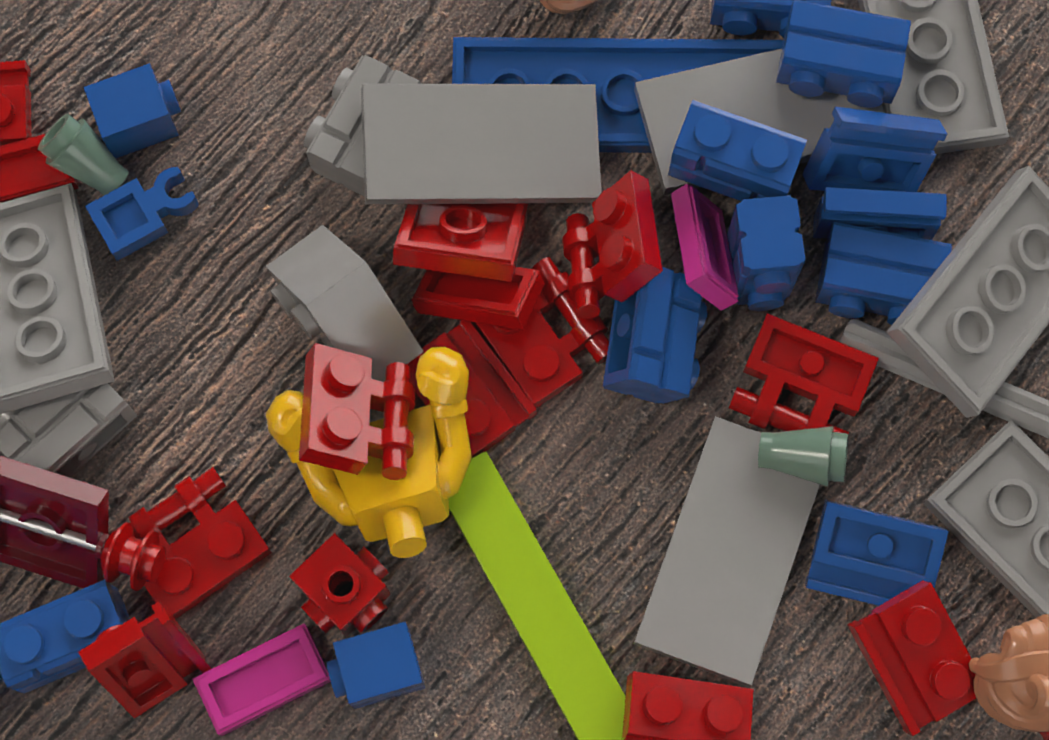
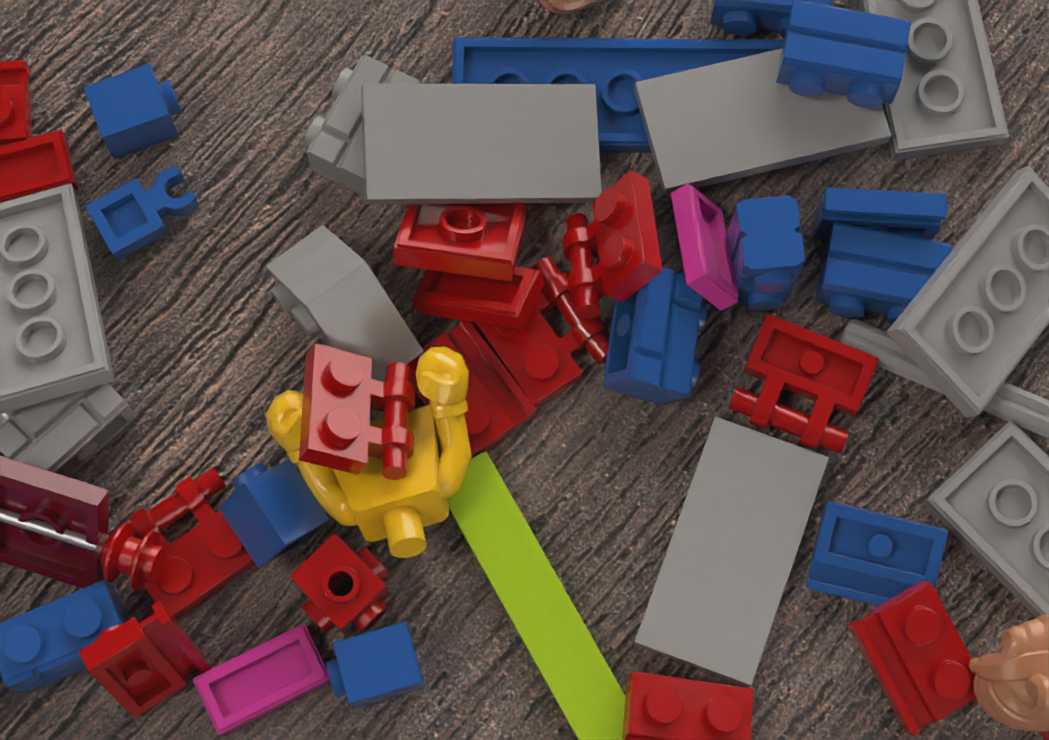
(80, 153): sand green cone -> none
(272, 511): none -> blue brick
(734, 154): blue brick -> none
(806, 453): sand green cone -> none
(873, 151): blue plate -> none

